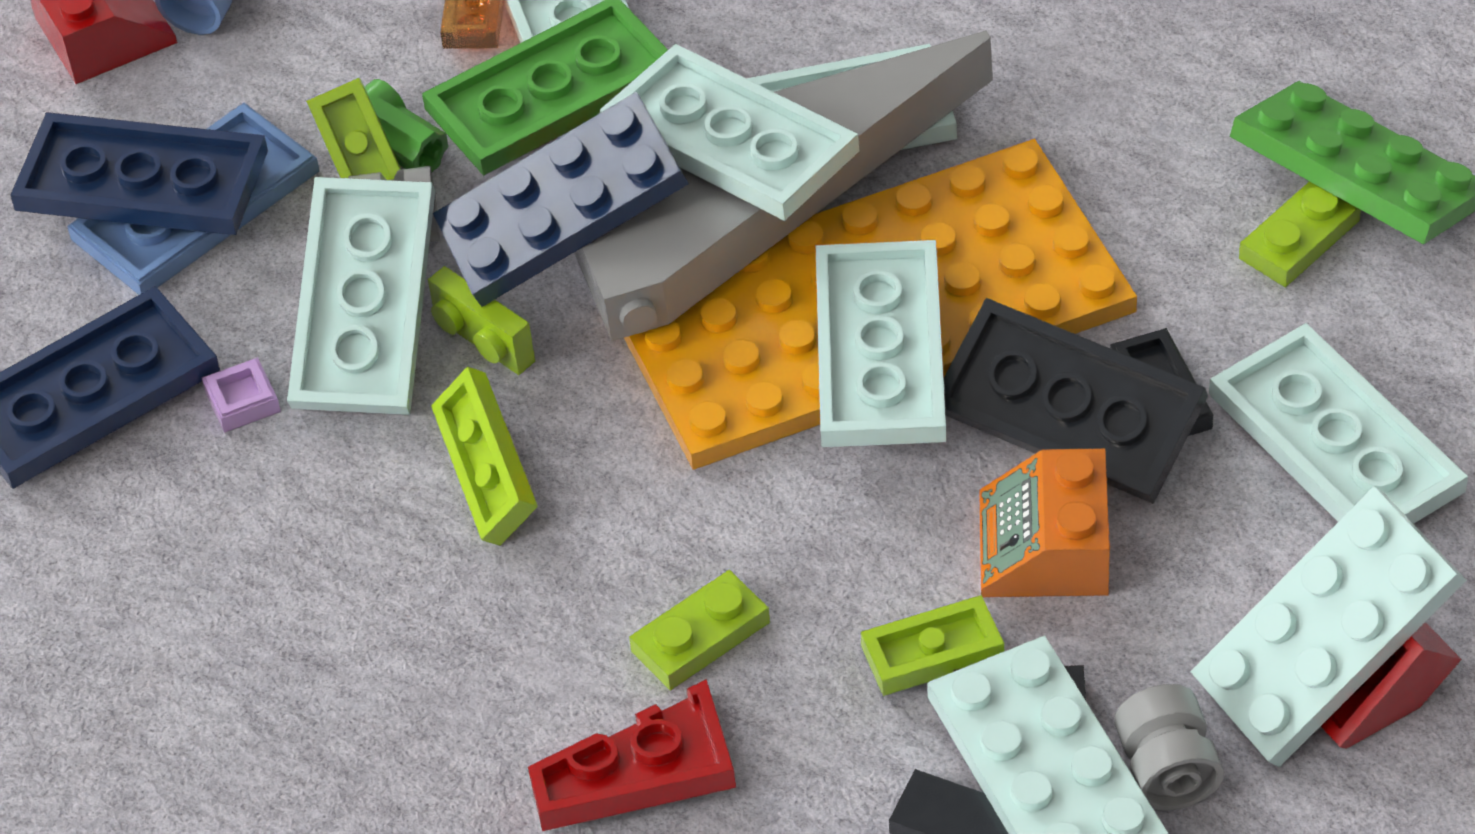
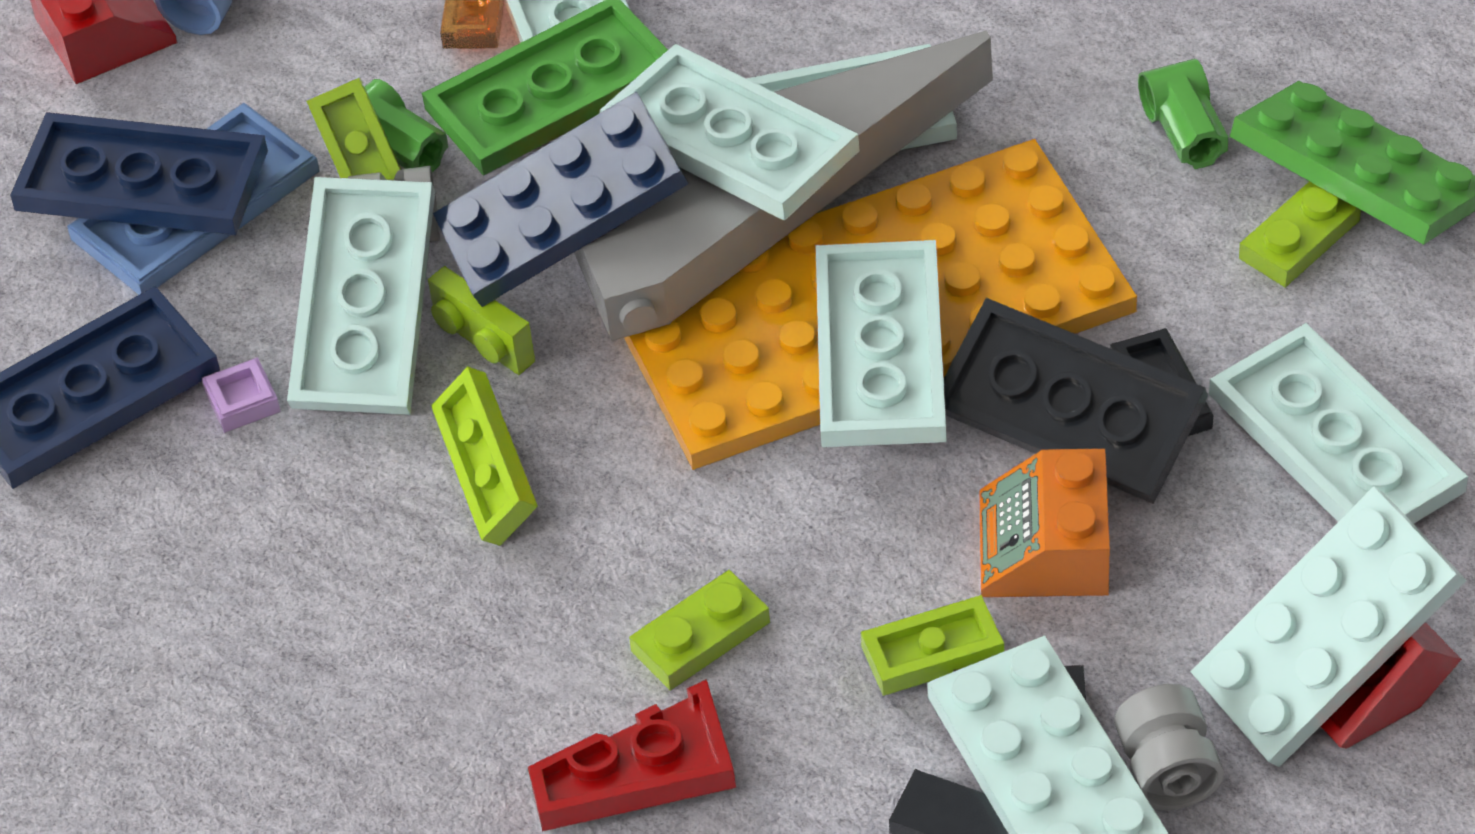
(1181, 102): none -> bright green piece

